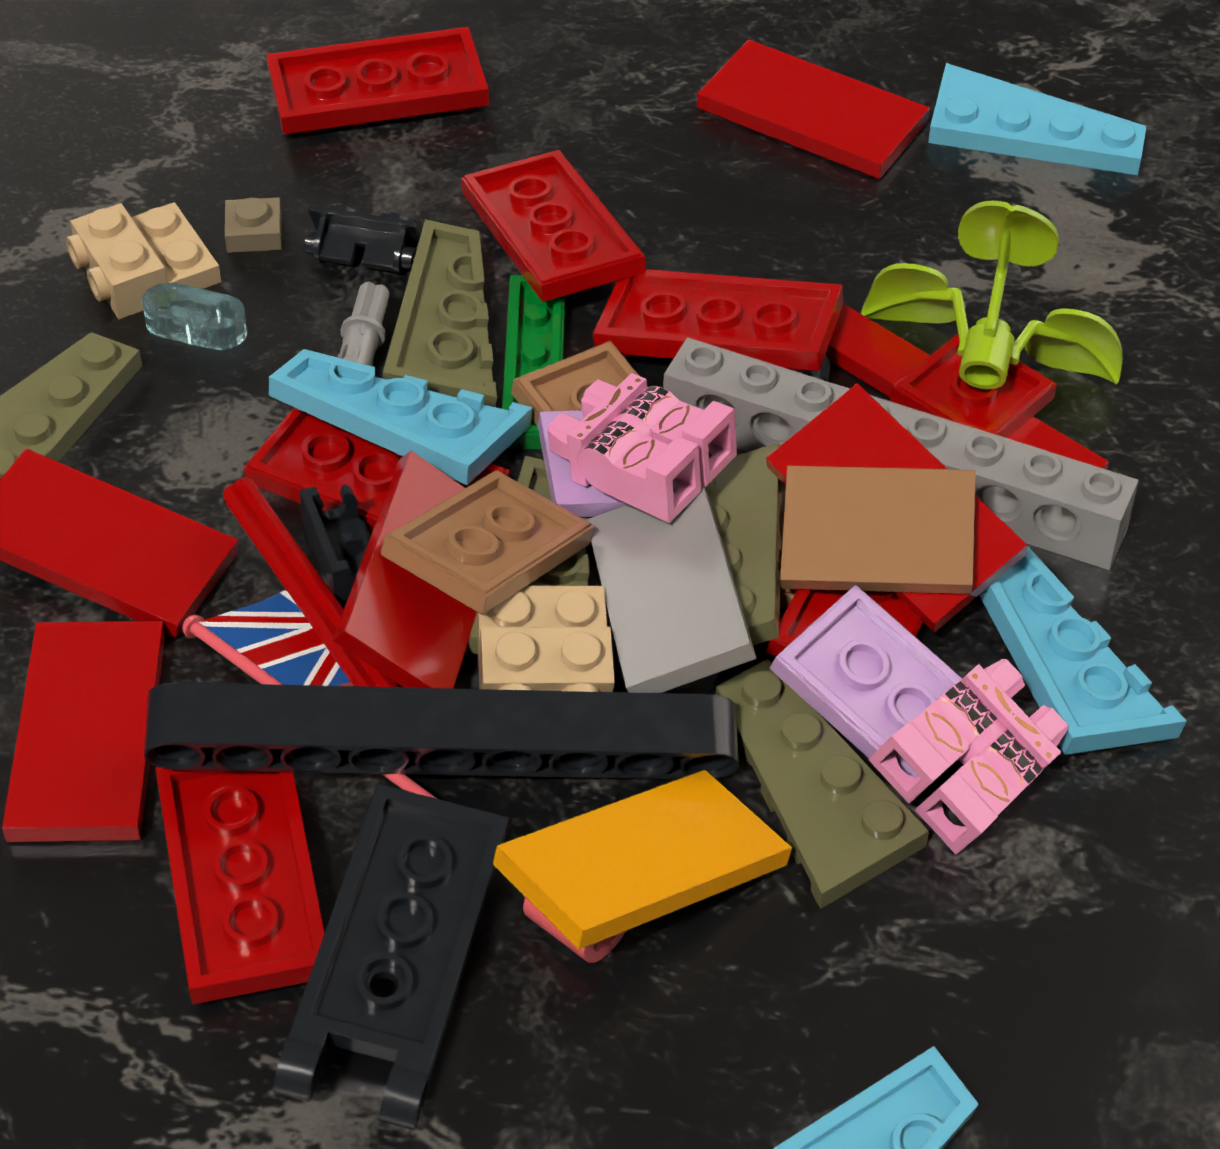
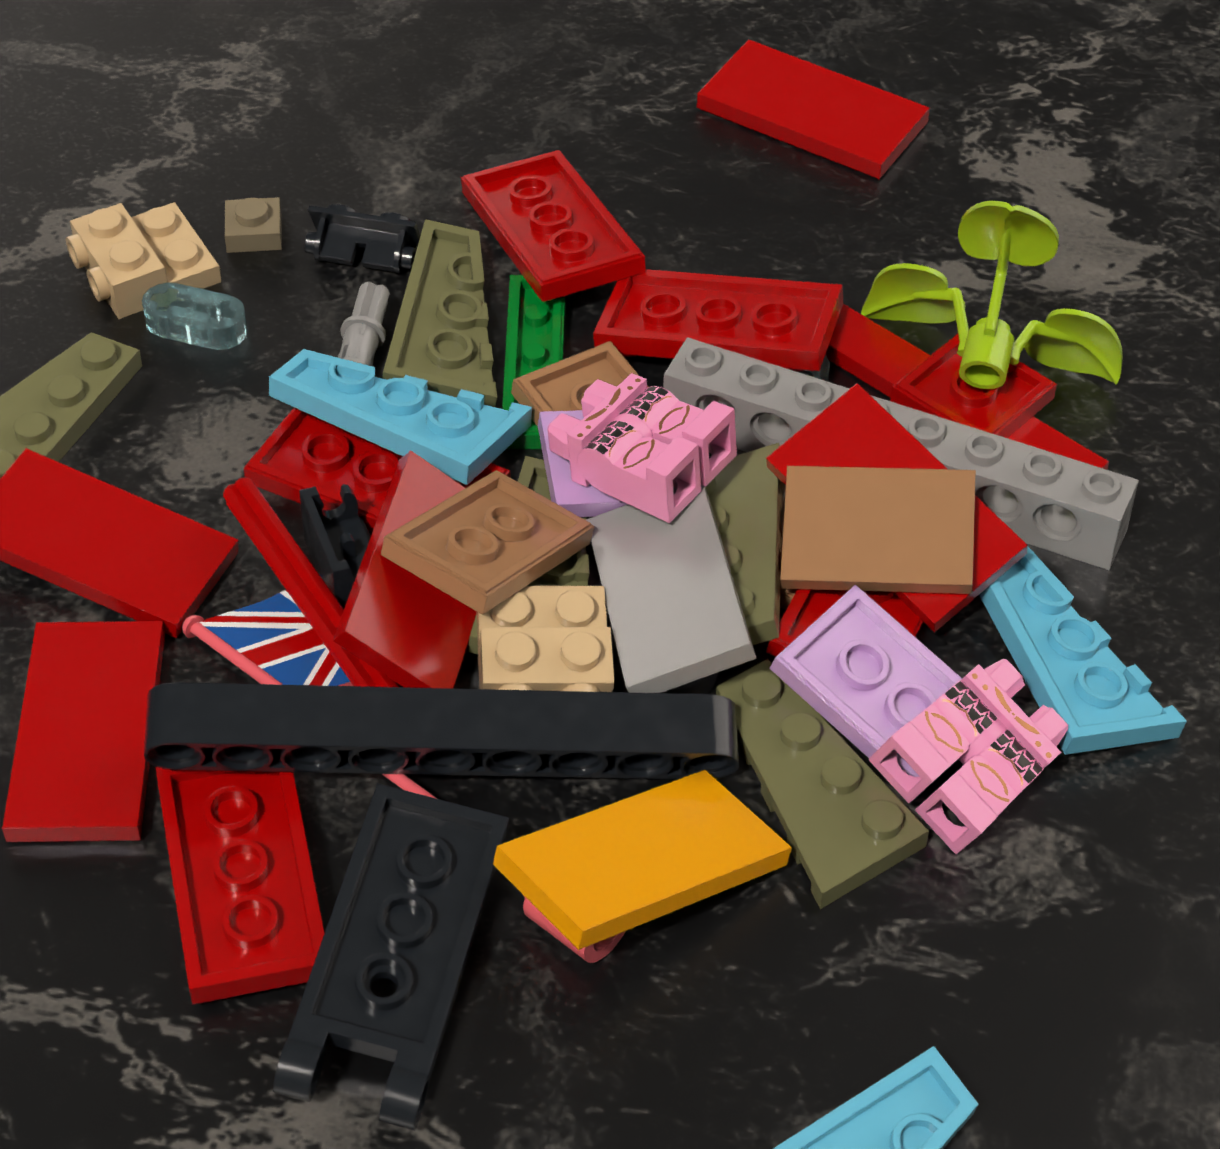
(377, 80): red plate -> none
(1024, 123): medium azure wing -> none

